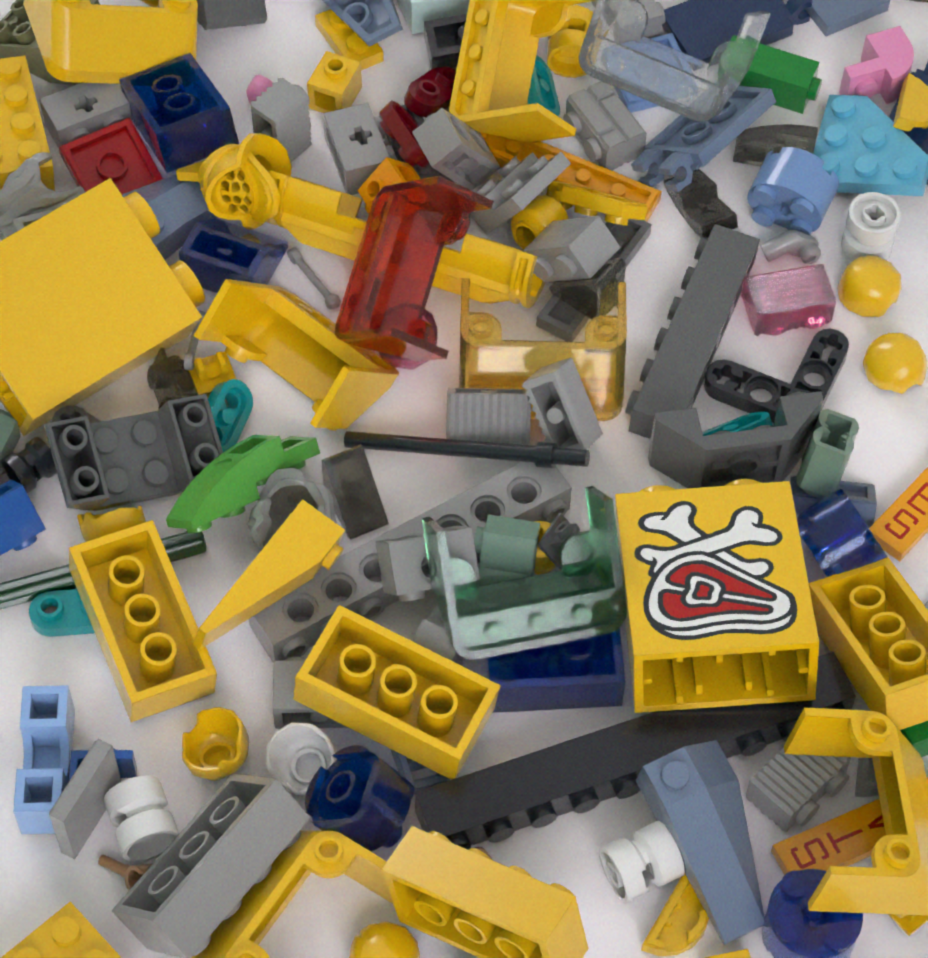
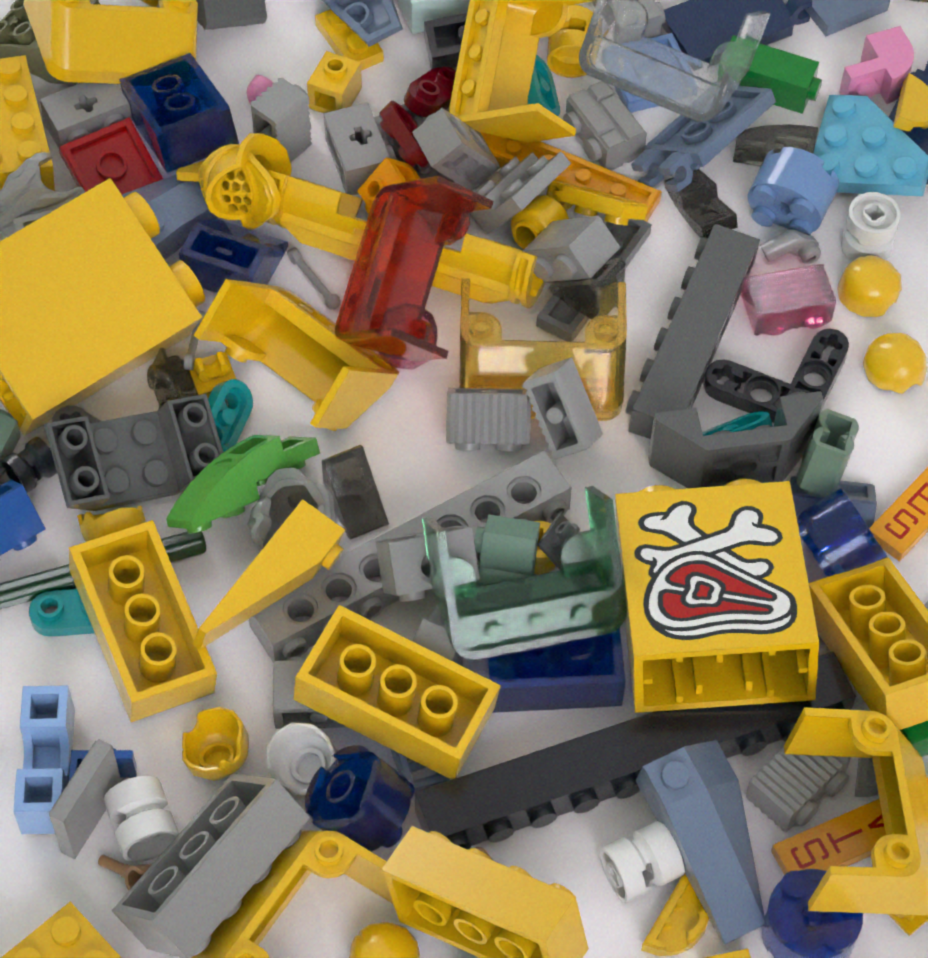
(543, 454): black bar -> none

